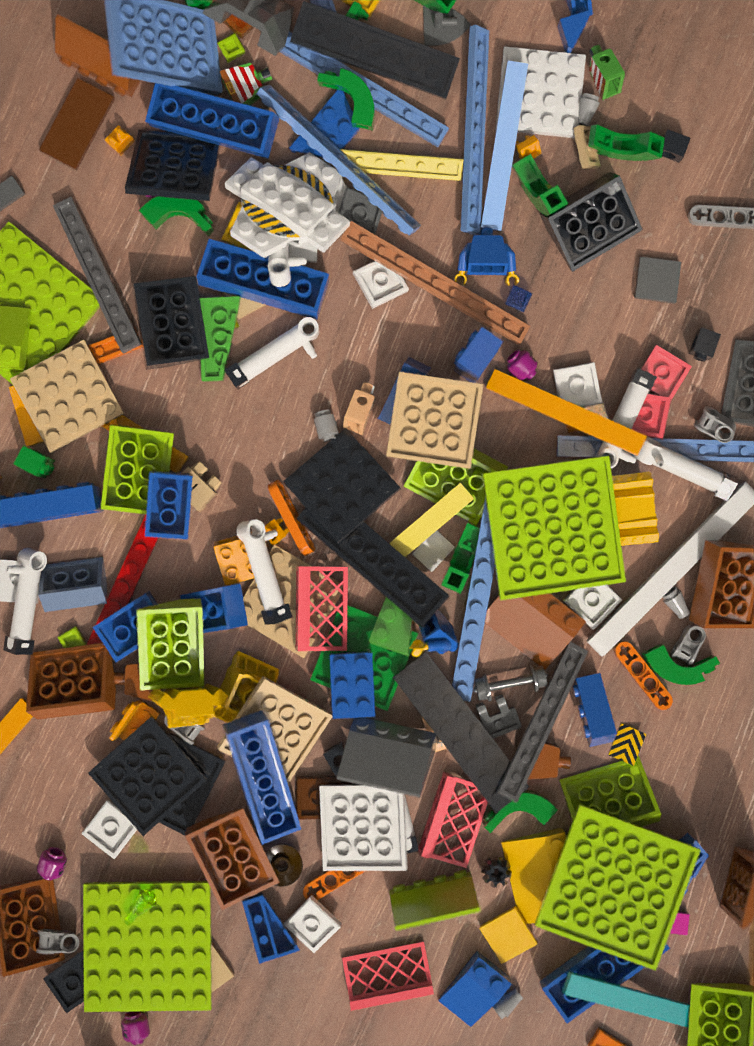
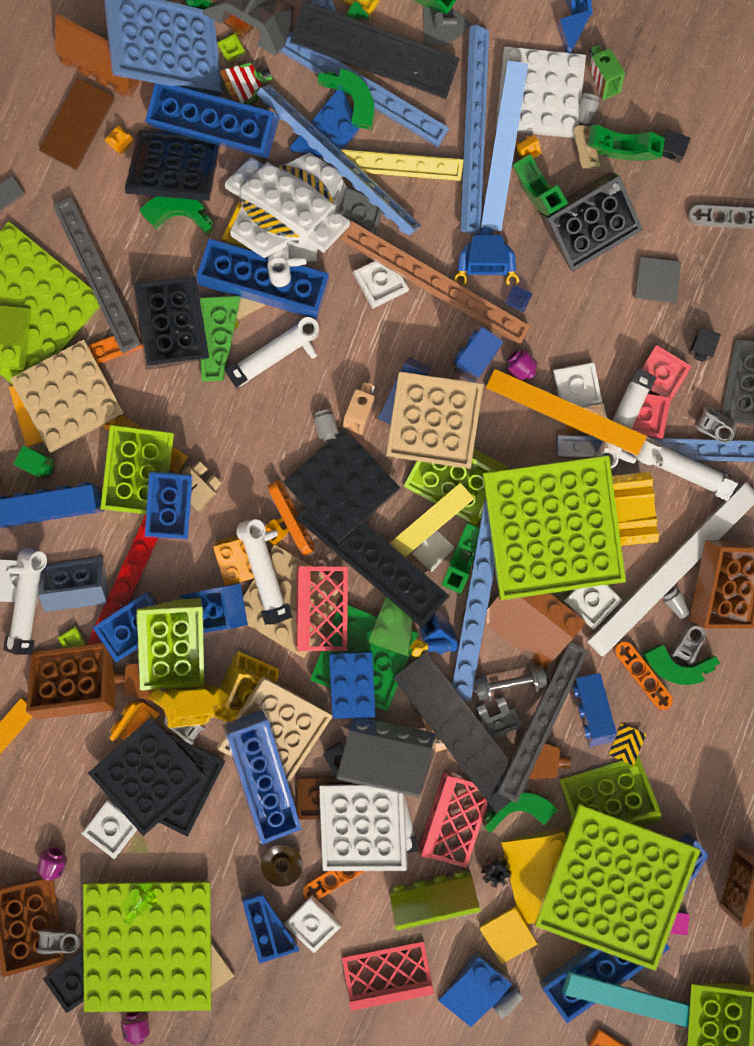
(231, 857): dark orange slope -> none

